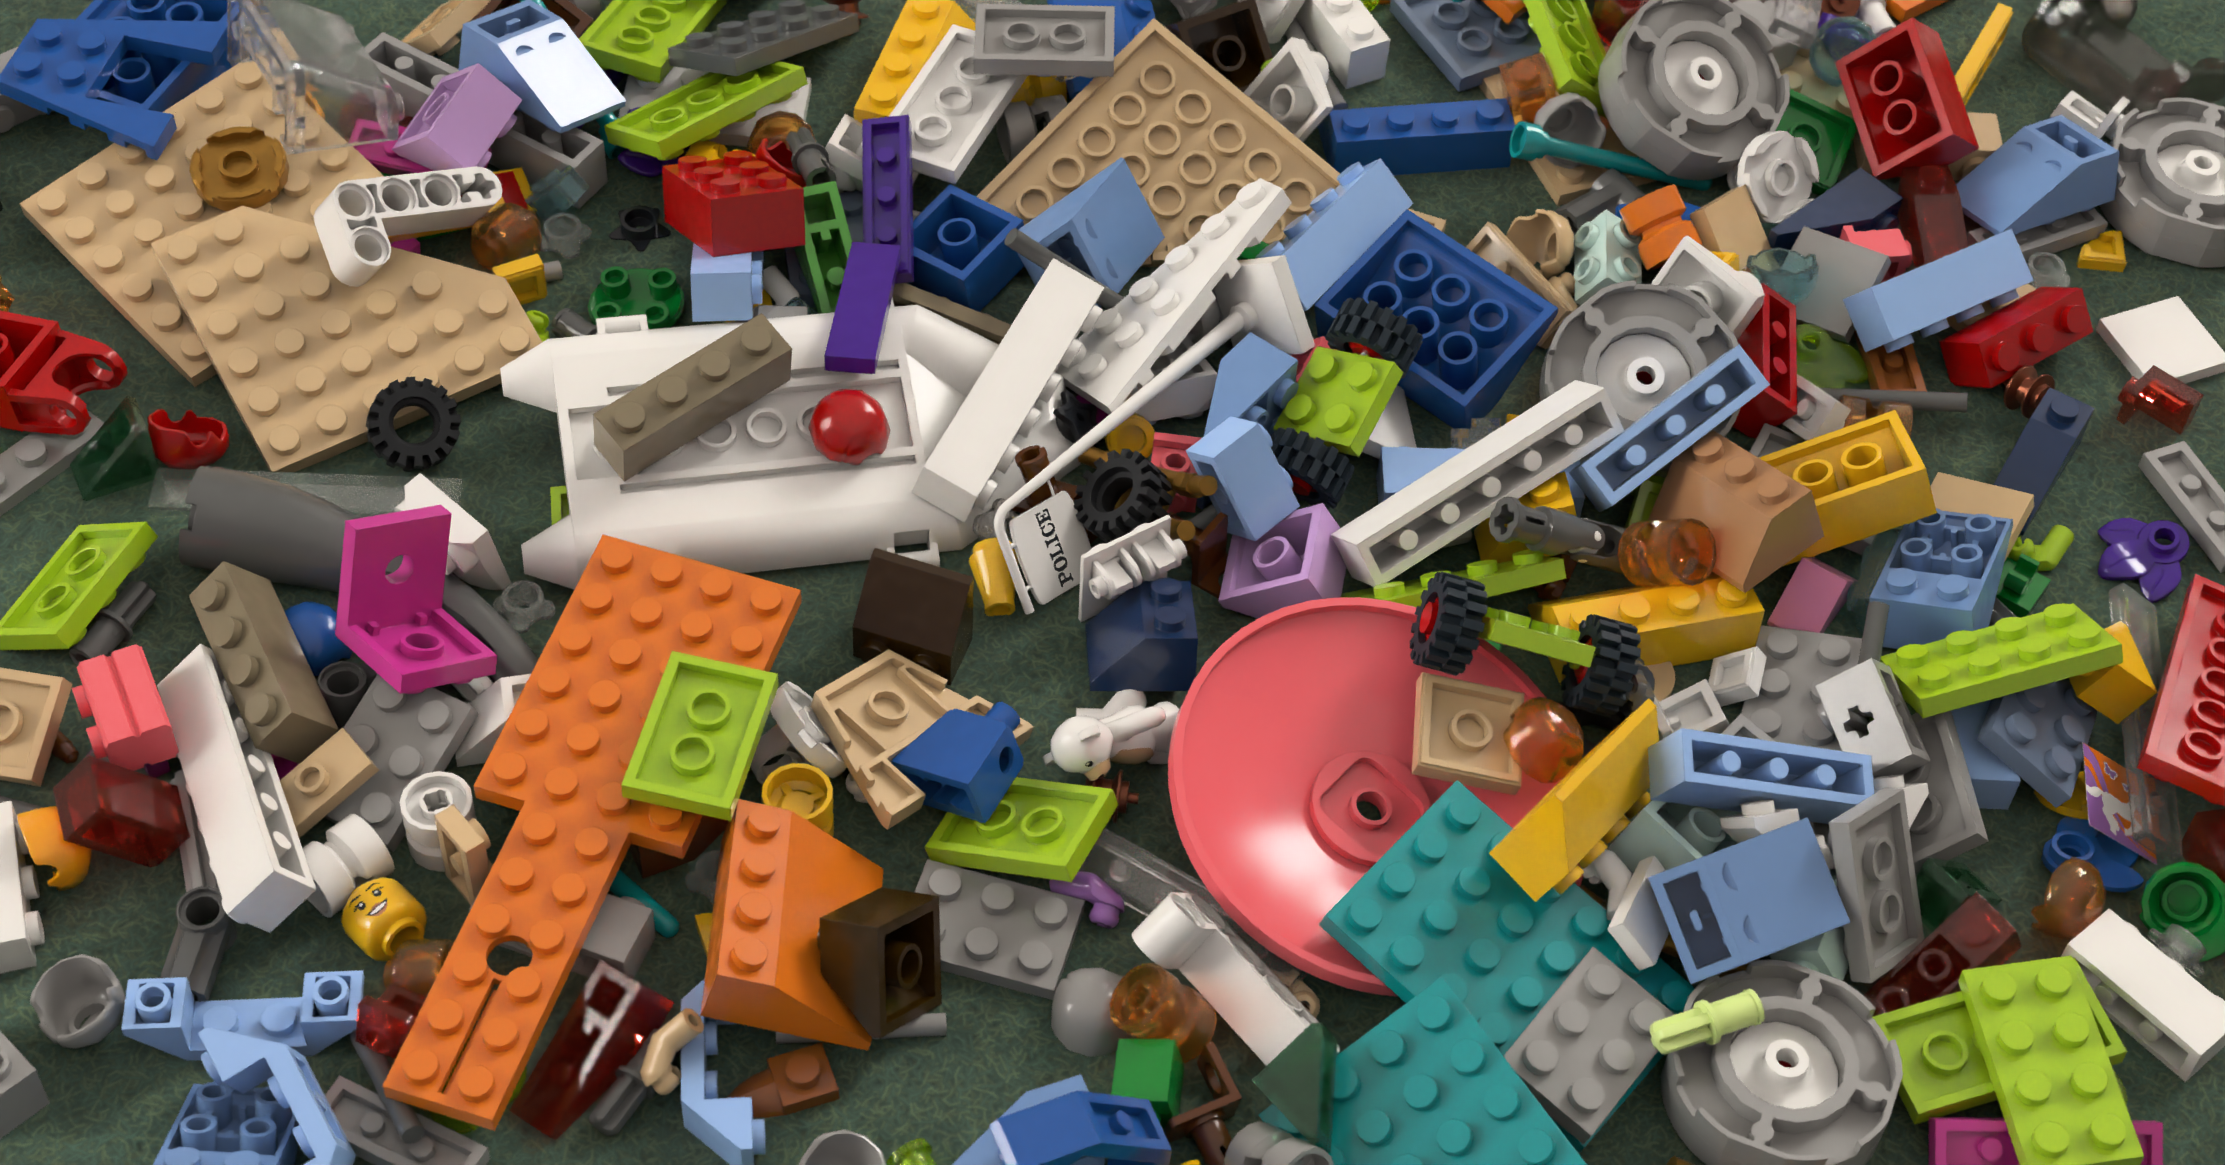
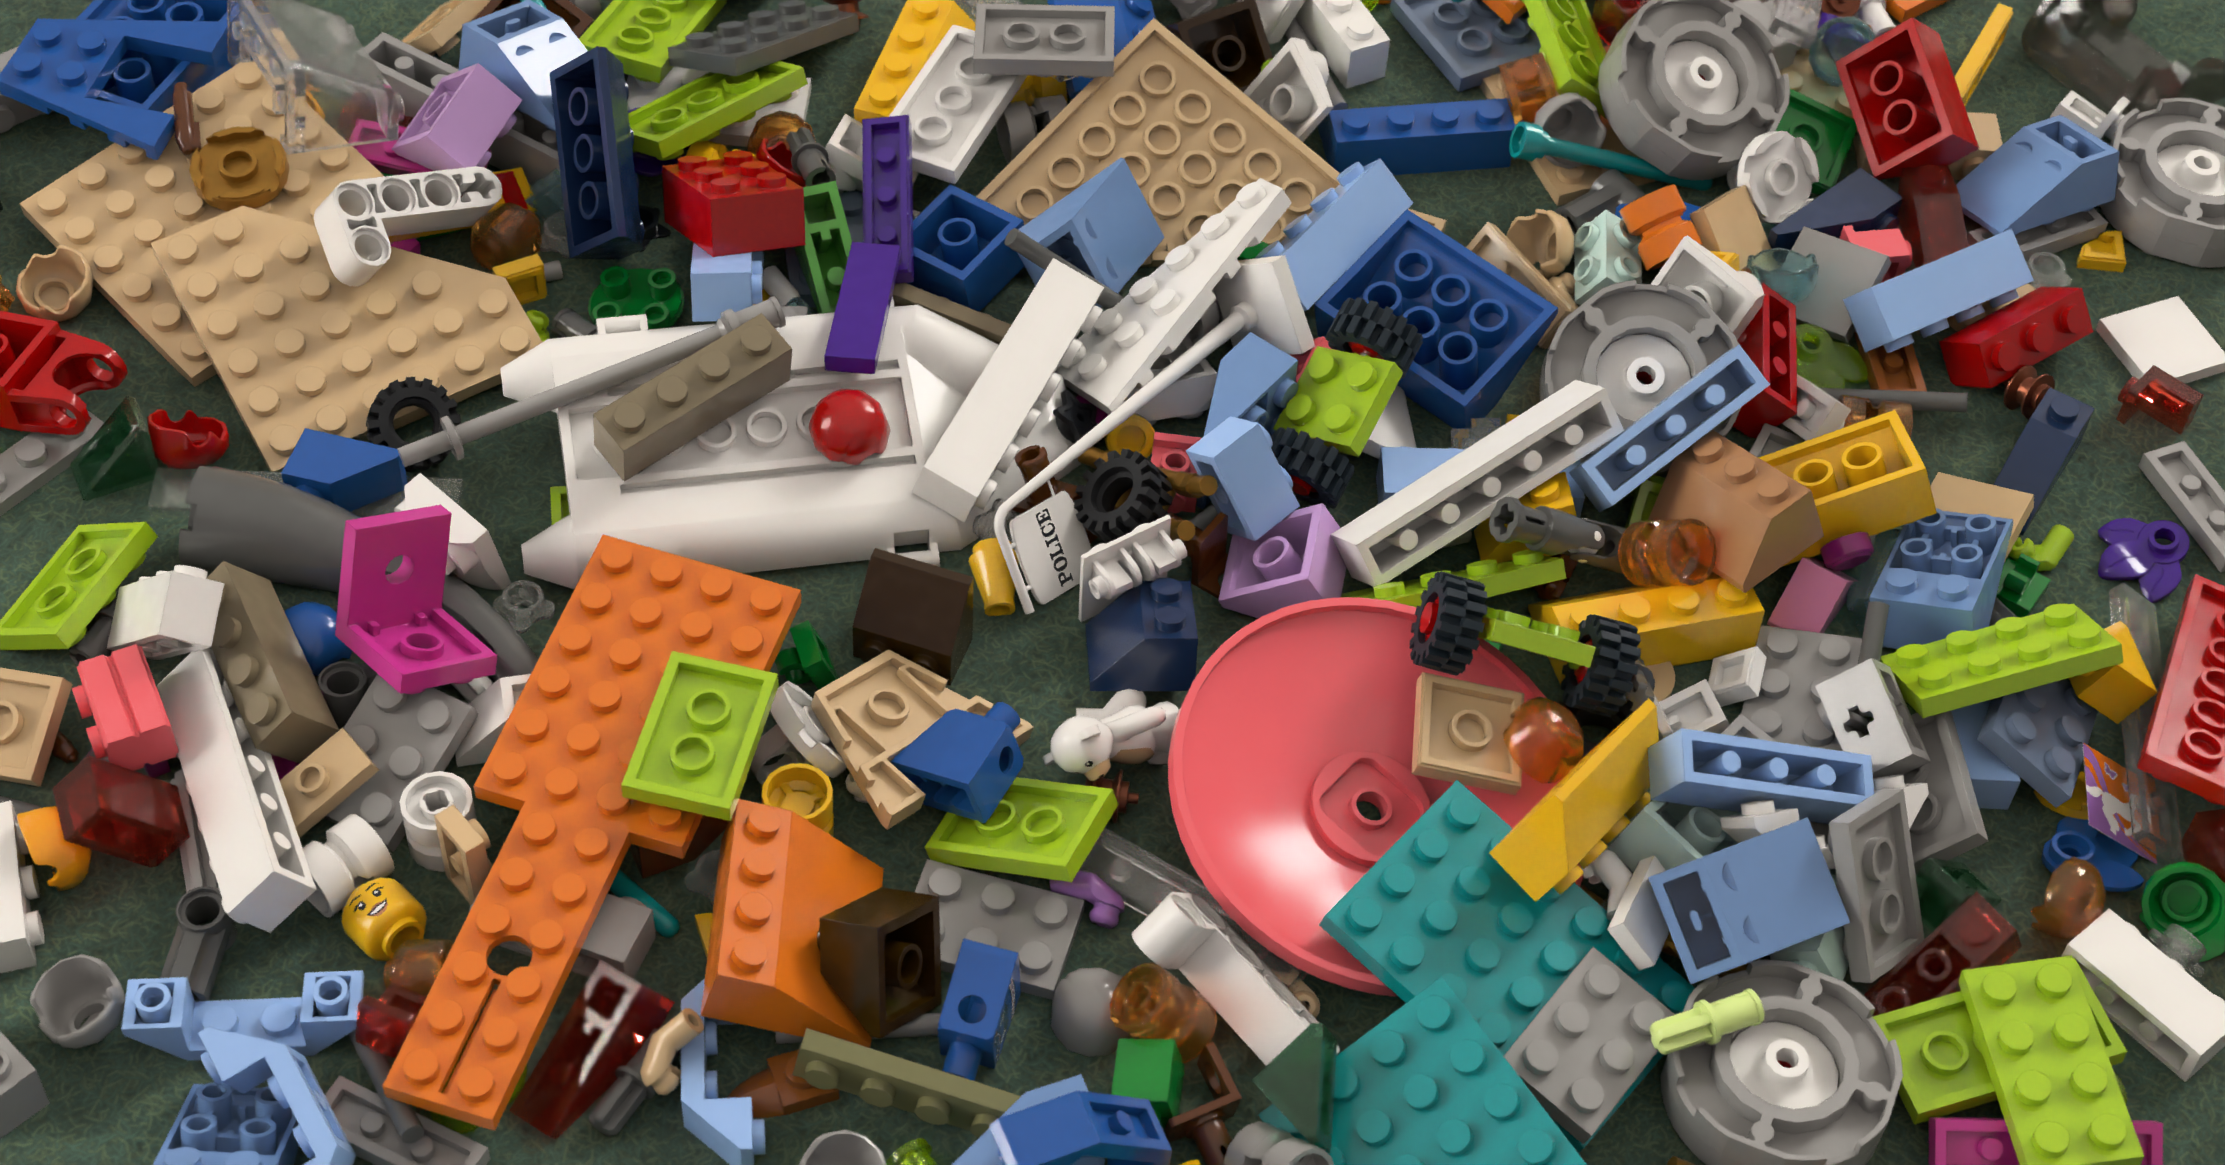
(56, 284): none -> tan hair
(167, 613): none -> white brick
(186, 129): none -> reddish brown piece
(344, 469): none -> blue slope
(456, 436): none -> light grey bar
(596, 157): none -> dark blue slope
(807, 659): none -> green tile
(899, 1083): none -> olive plate
(978, 1008): none -> blue torso
(1847, 551): none -> magenta piece

